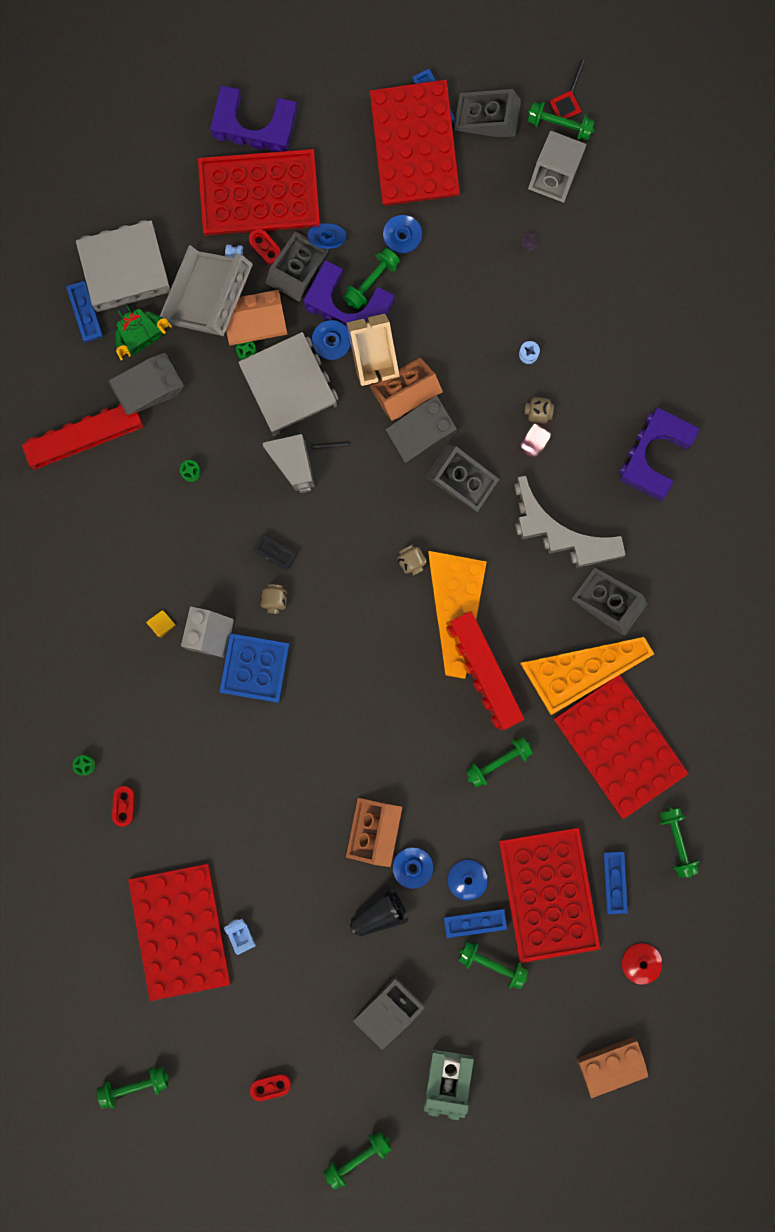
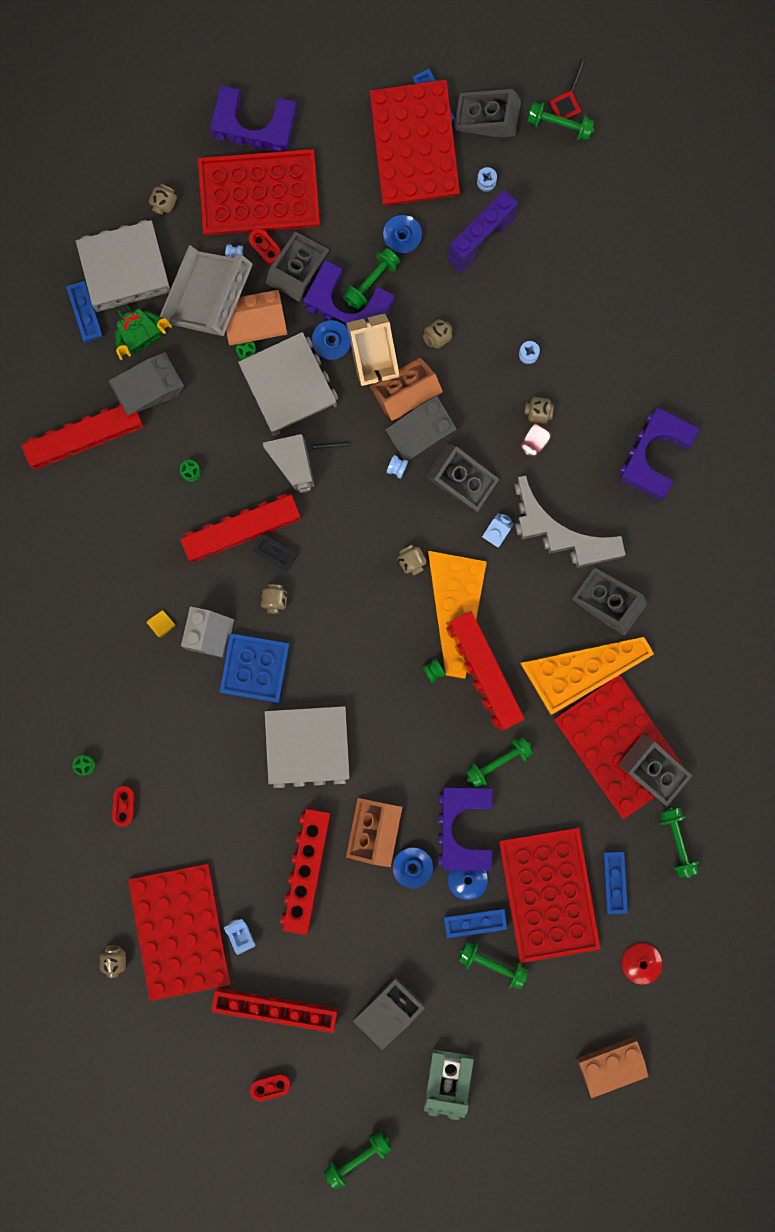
(106, 1094): green piece -> none
(112, 961): none -> dark tan head
(162, 199): none -> dark tan head
(240, 528): none -> red brick
(274, 1010): none -> red brick
(301, 924): none -> red brick
(307, 746): none -> light grey panel
(327, 236): blue dish -> none
(379, 914): black cone -> none
(397, 466): none -> light blue wheel
(433, 670): none -> green wheel
(437, 333): none -> dark tan head
(454, 856): none -> dark purple arch
(489, 183): none -> light blue wheel
(496, 215): none -> dark purple arch
(498, 529): none -> light blue bracket
(531, 241): clear purple hinge -> none
(557, 166): light grey slope -> none
(655, 770): none -> dark grey slope

